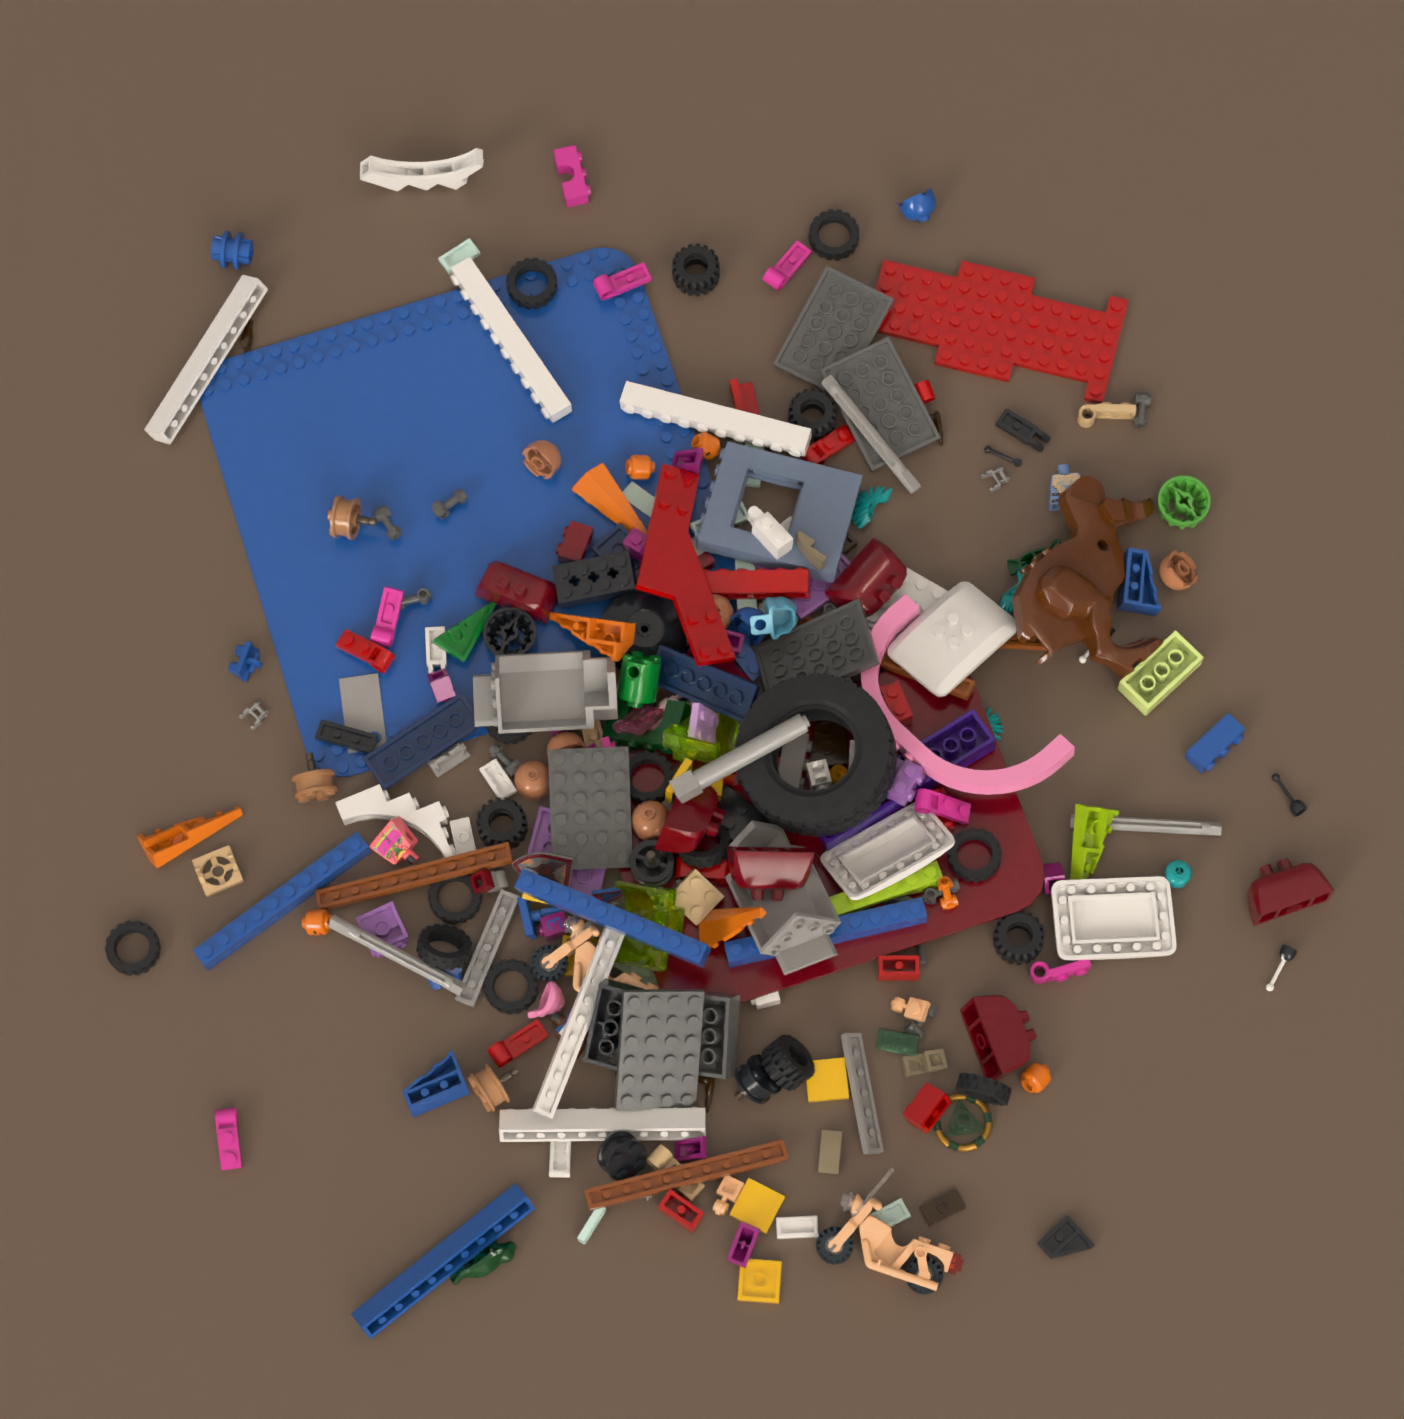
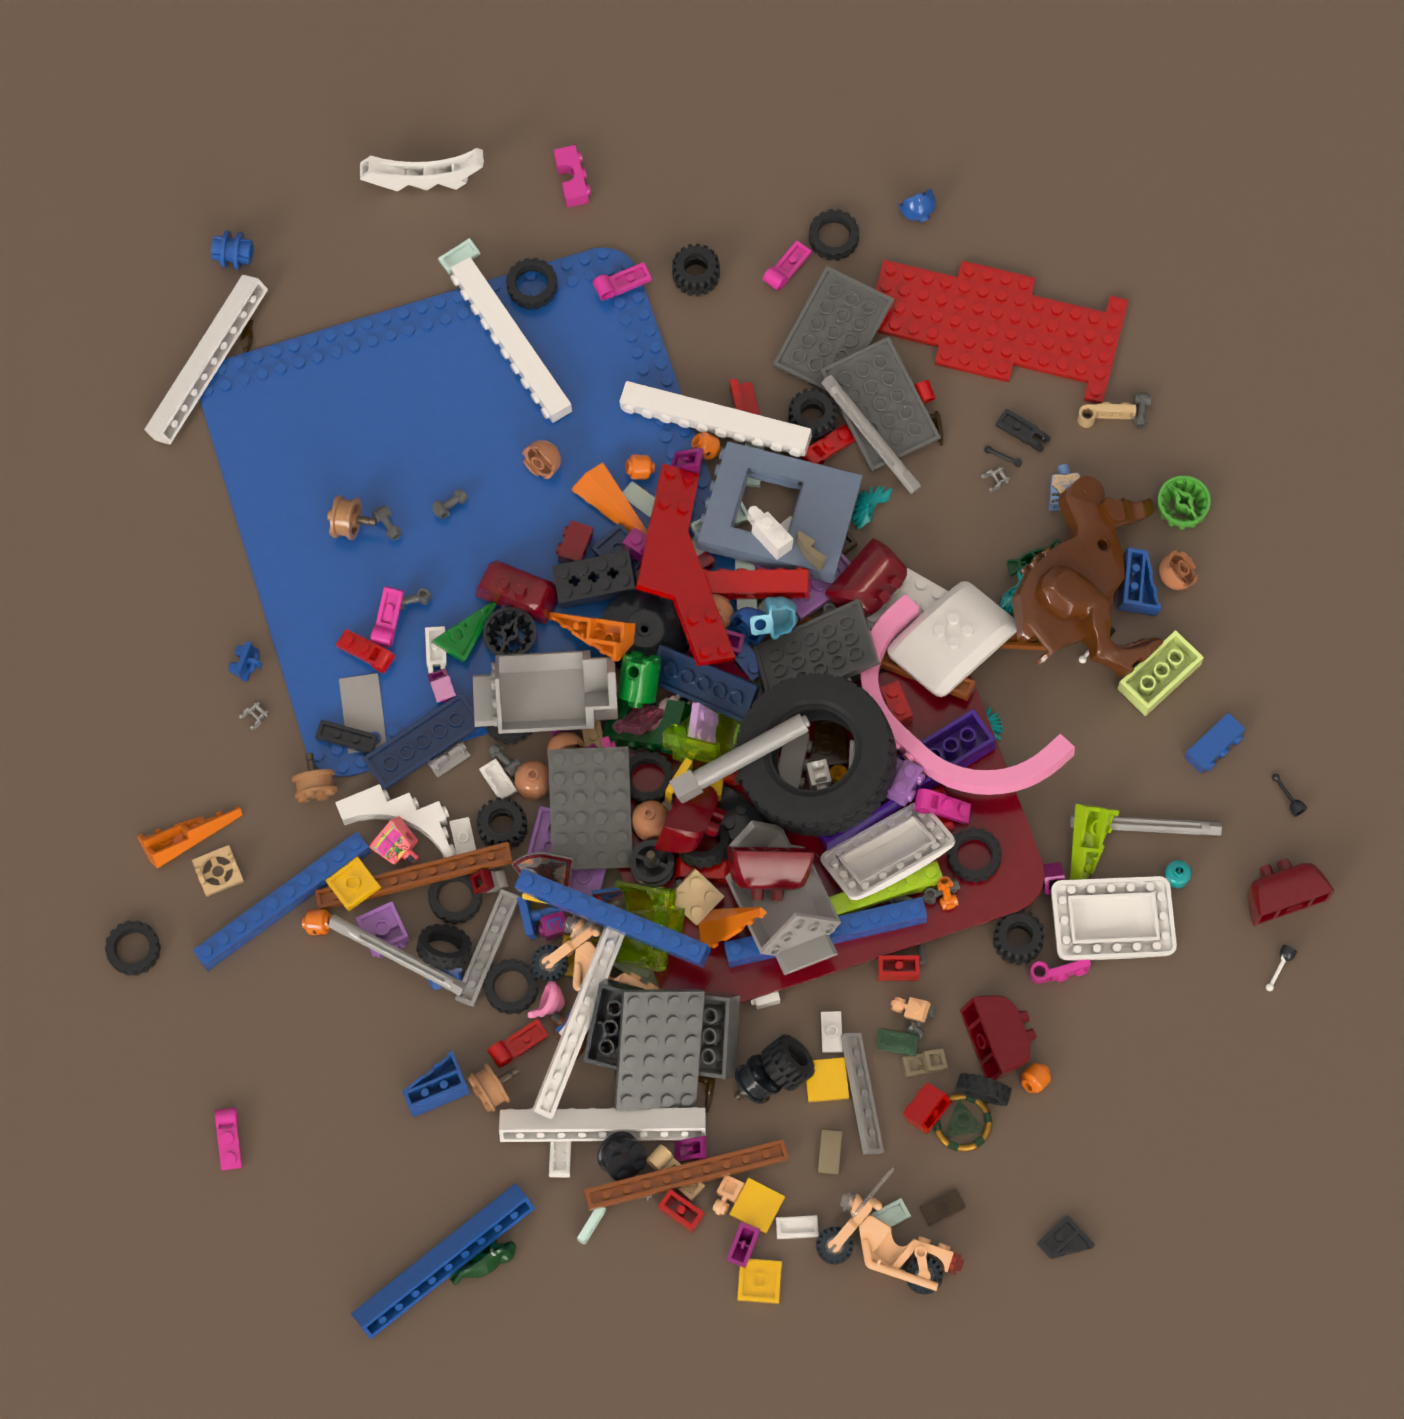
(353, 883): none -> yellow tile
(831, 1032): none -> white plate

